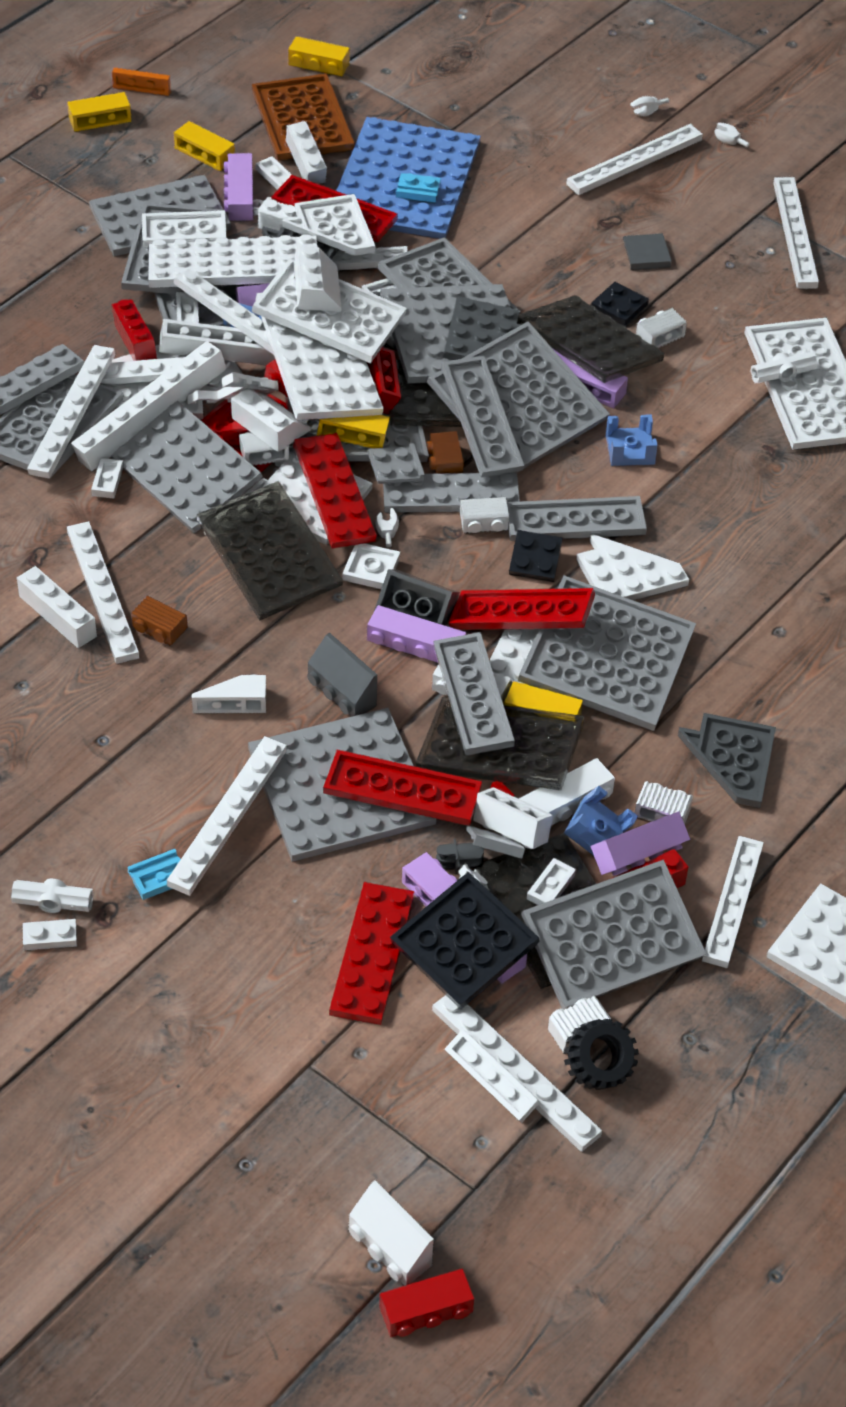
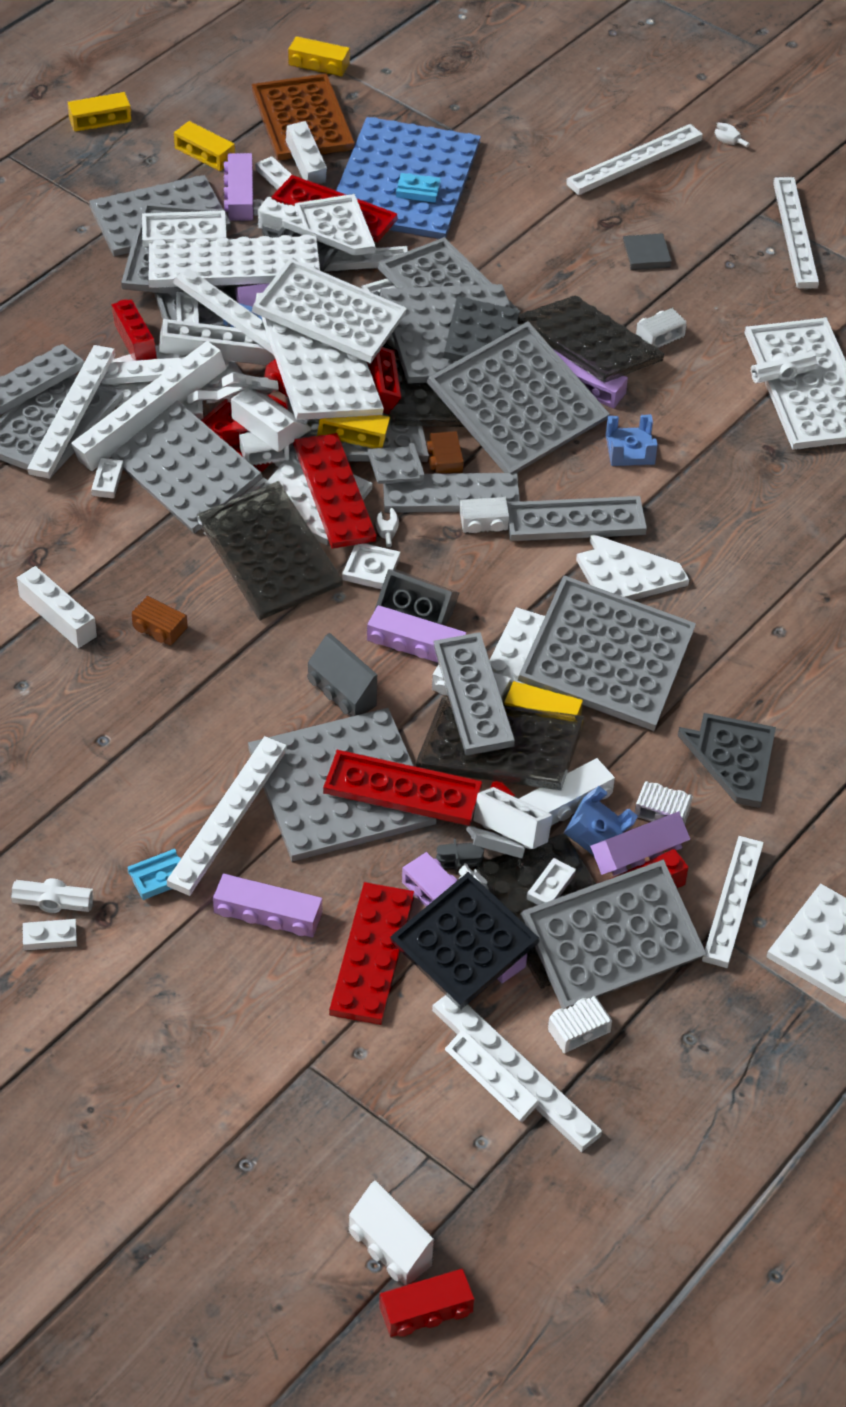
(103, 593): white plate -> none
(141, 81): orange plate -> none
(235, 695): white slope -> none
(267, 905): none -> lavender brick
(316, 280): white slope -> none
(482, 416): light grey plate -> none
(522, 609): red plate -> none
(535, 556): black plate -> none
(620, 303): black plate -> none
(621, 1050): black tyre -> none
(647, 104): white hand -> none

